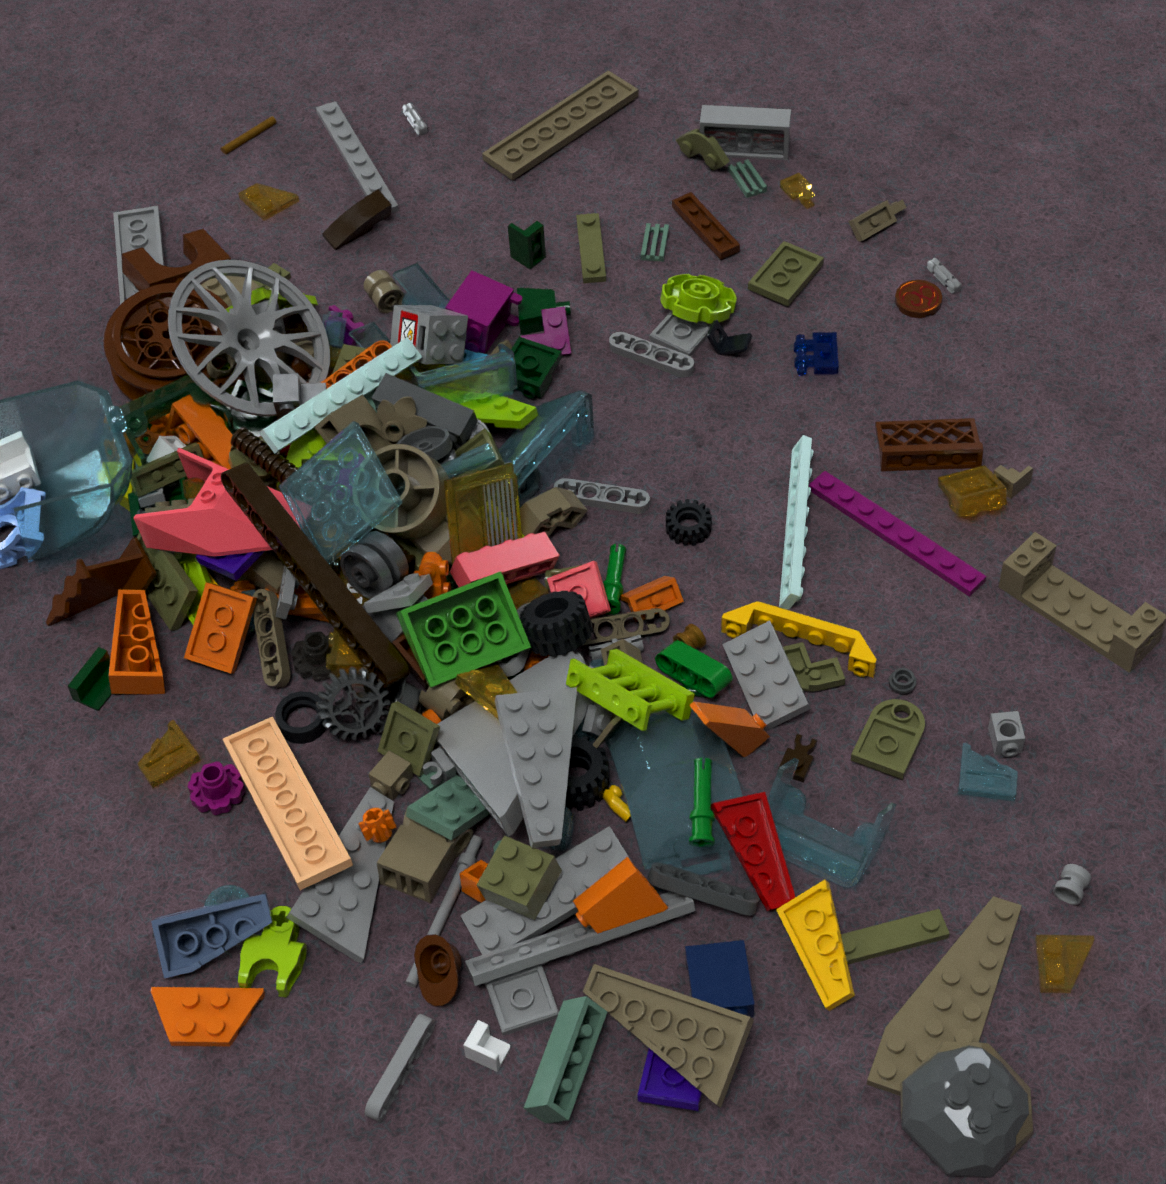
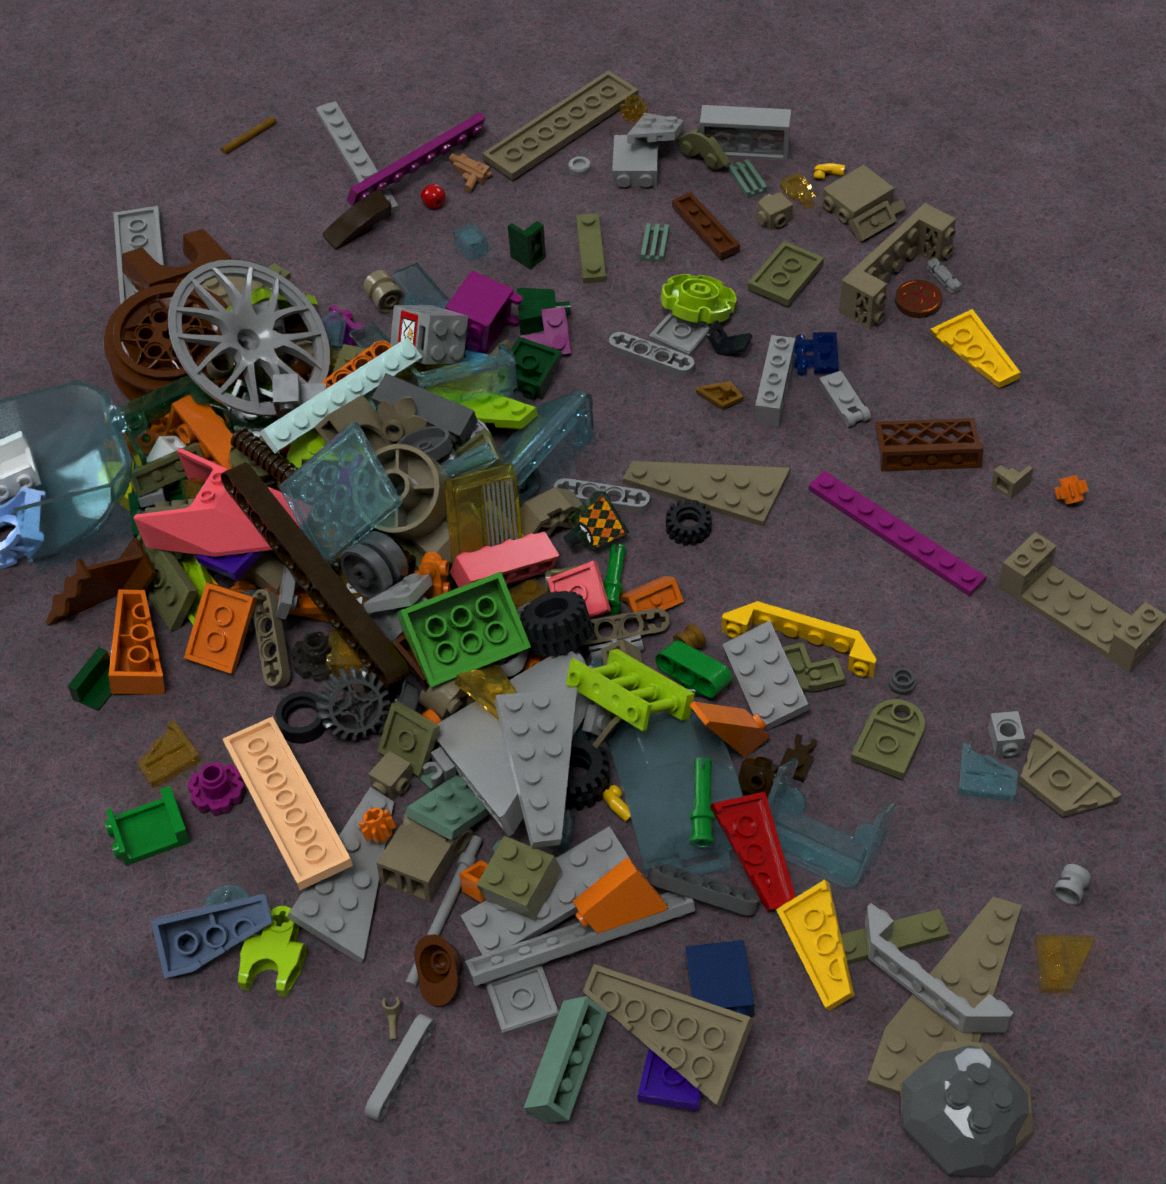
(147, 829): none -> green panel
(205, 1014): orange wing -> none
(267, 200): clear yellow wing -> none
(392, 1014): none -> dark tan hand
(411, 162): none -> magenta plate
(415, 119): light grey axle -> none
(433, 196): none -> red piece
(470, 241): none -> clear light blue brick
(472, 171): none -> medium nougat piece
(485, 1048): white panel -> none
(579, 166): none -> light grey tile
(595, 523): none -> torso
(633, 108): none -> clear yellow gear
(635, 162): none -> light grey brick
(656, 128): none -> light grey wing
(721, 394): none -> pearl gold piece
(726, 489): none -> dark tan wing
(757, 775): none -> dark brown brick
(774, 211): none -> dark tan brick
(774, 381): none -> light grey brick
(795, 523): light aqua plate -> none
(828, 168): none -> yellow arm
(844, 399): none -> light grey plate
(856, 194): none -> dark tan panel
(864, 288): none -> dark tan plate
(973, 491): clear yellow plate -> none
(977, 347): none -> yellow wing
(987, 1016): none -> light grey slope
(1063, 780): none -> dark tan wing
(1071, 489): none -> orange gear

